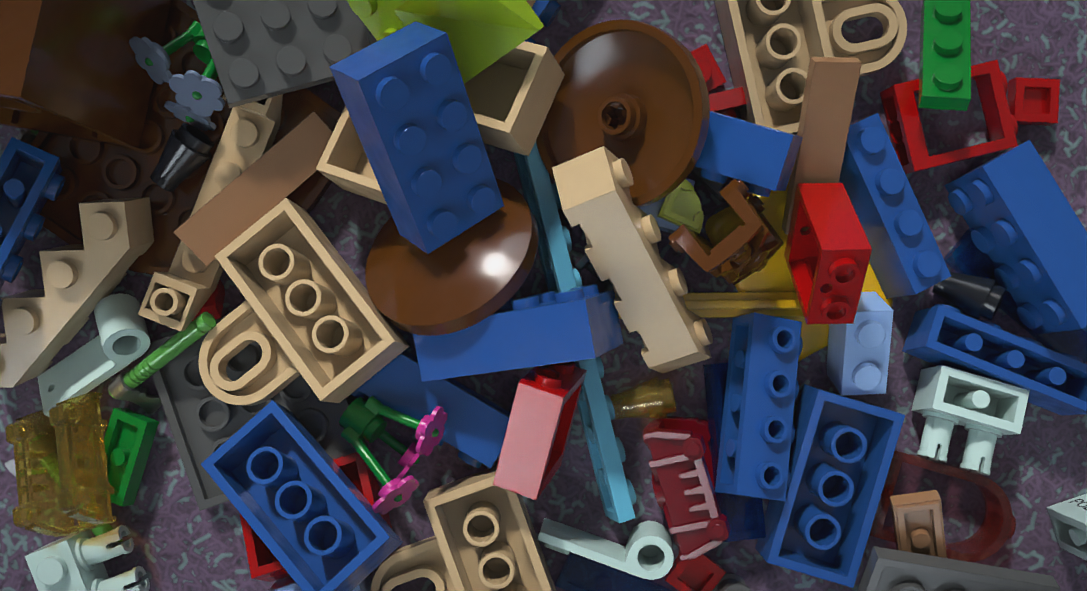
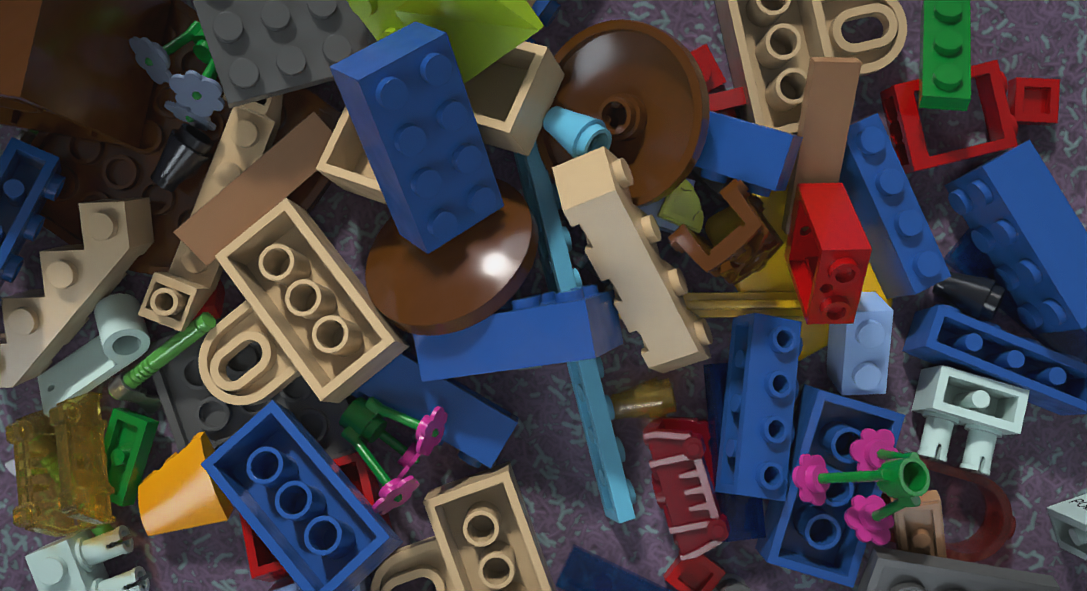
(182, 492): none -> light orange slope
(539, 428): window -> none
(576, 131): none -> medium azure cone
(646, 553): light aqua door -> none
(895, 473): none -> plant

